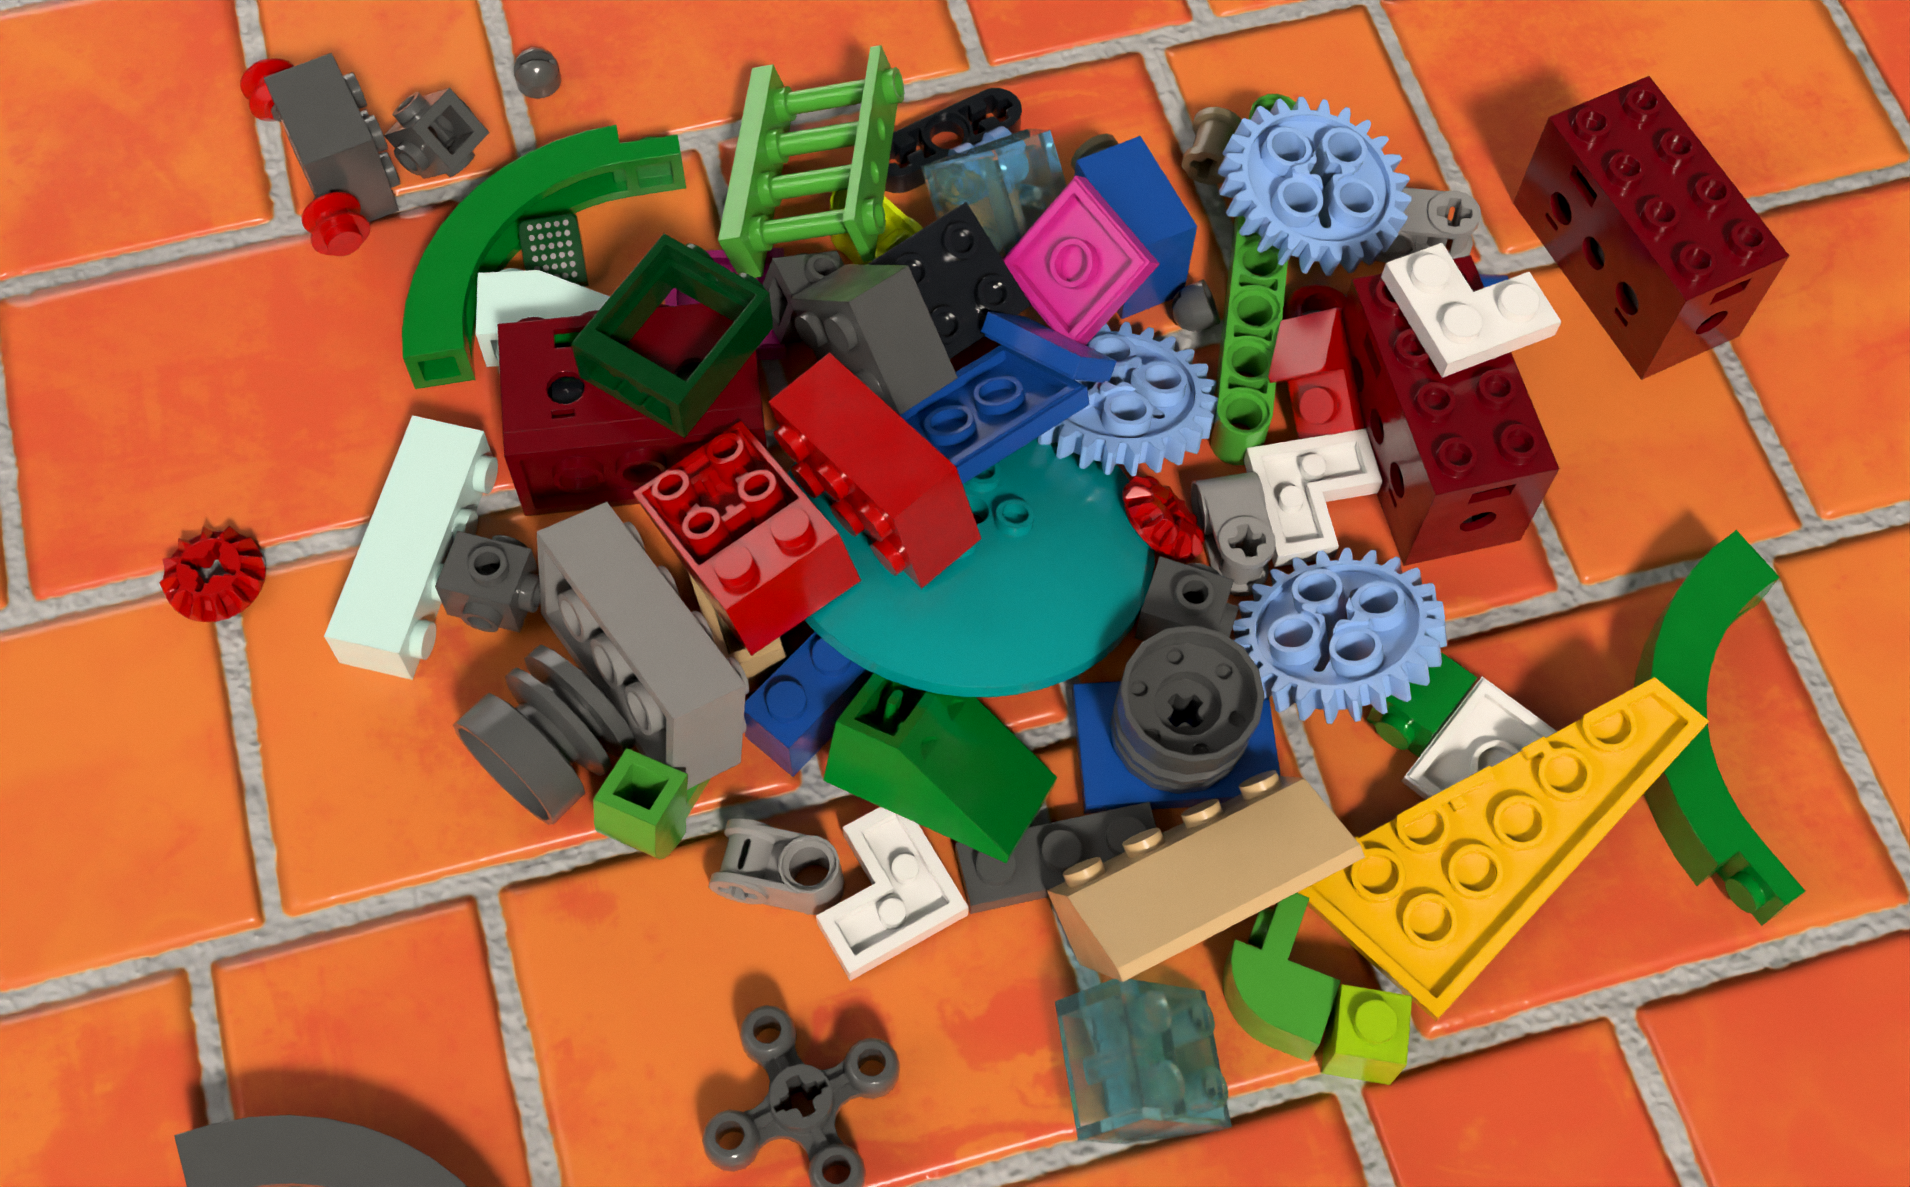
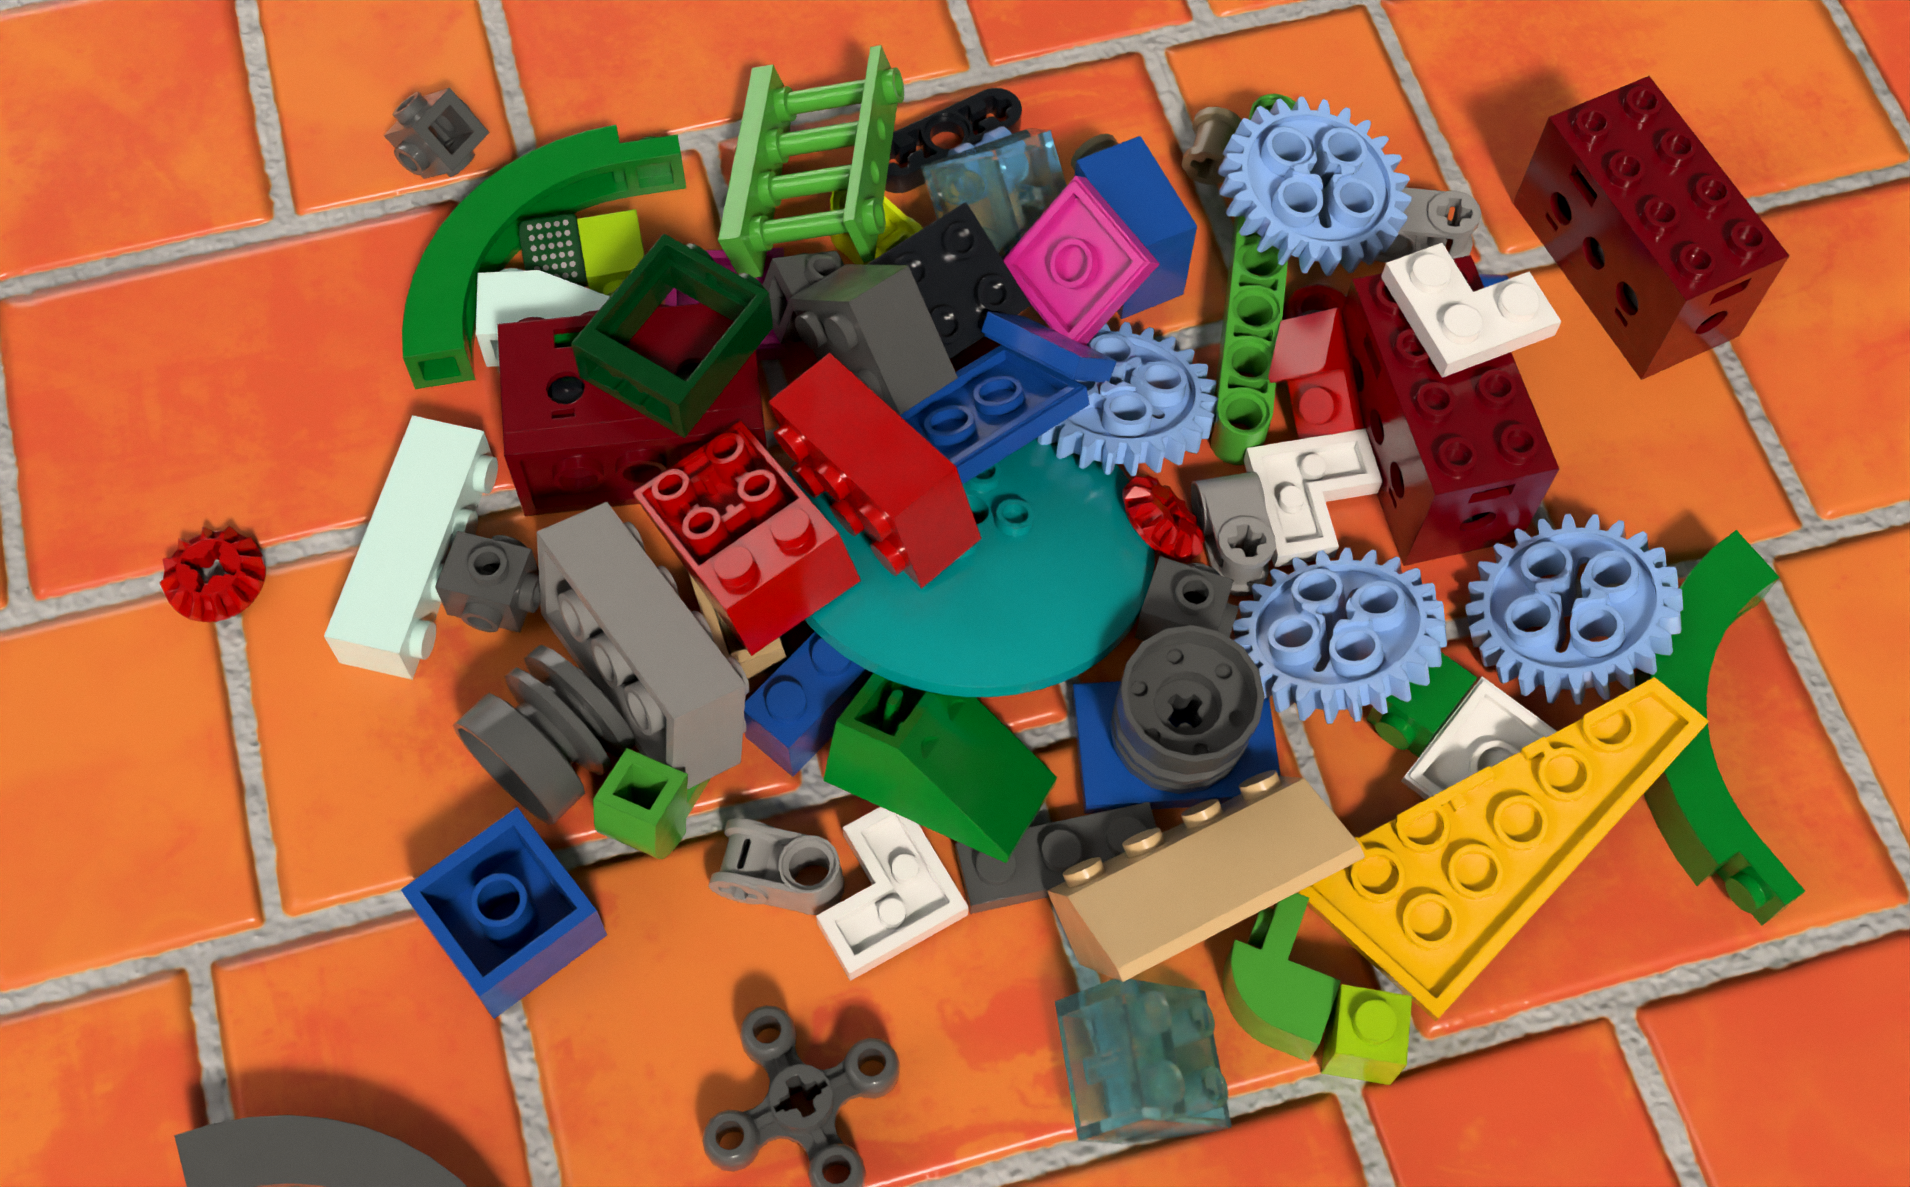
(332, 144): dark grey brick -> none
(505, 912): none -> blue brick
(537, 73): dark grey hinge -> none
(610, 248): none -> lime brick
(1195, 307): dark grey hinge -> none
(1633, 615): none -> light blue gear

